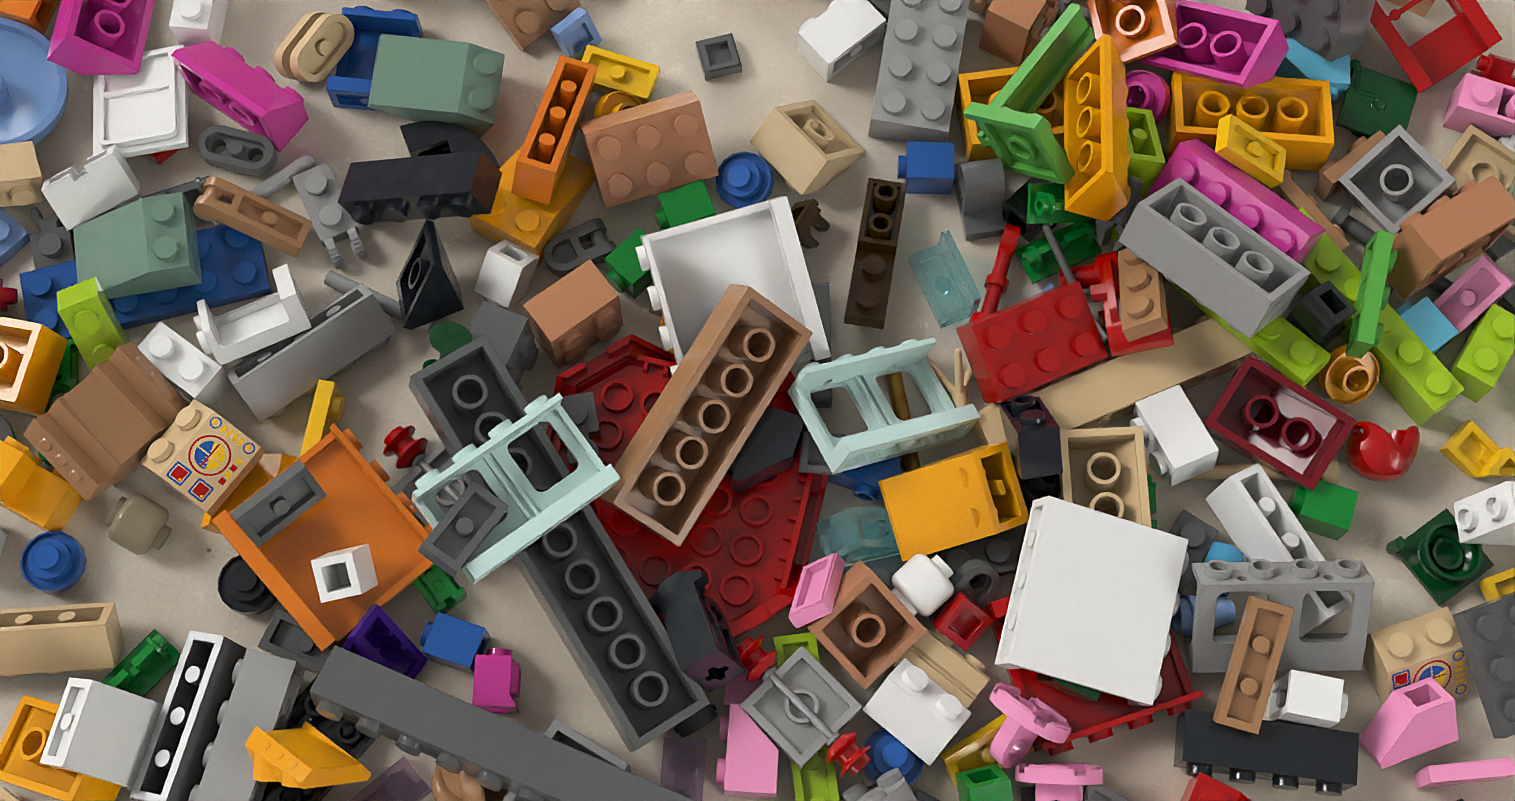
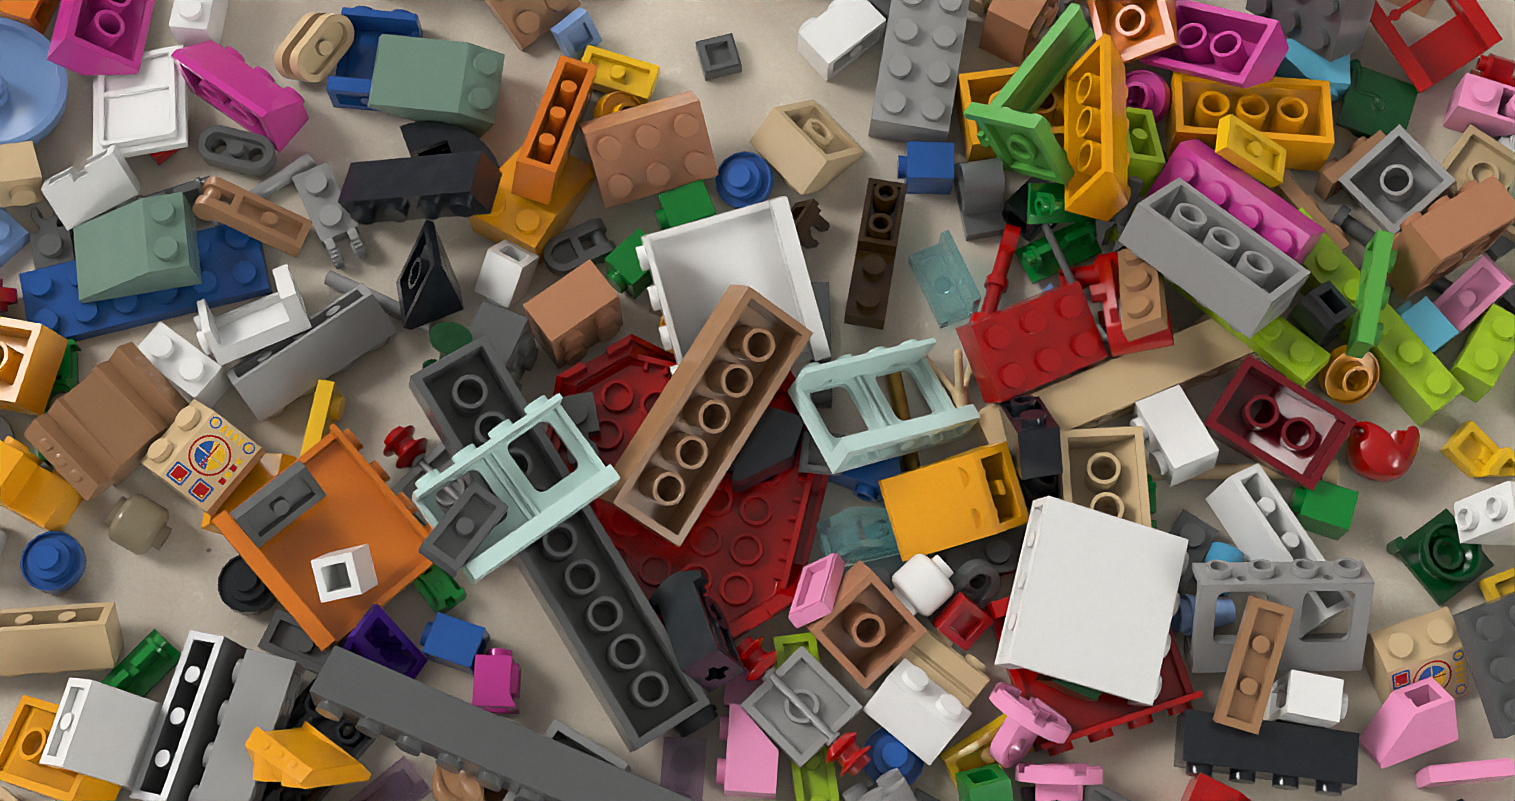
(91, 321): lime brick -> none

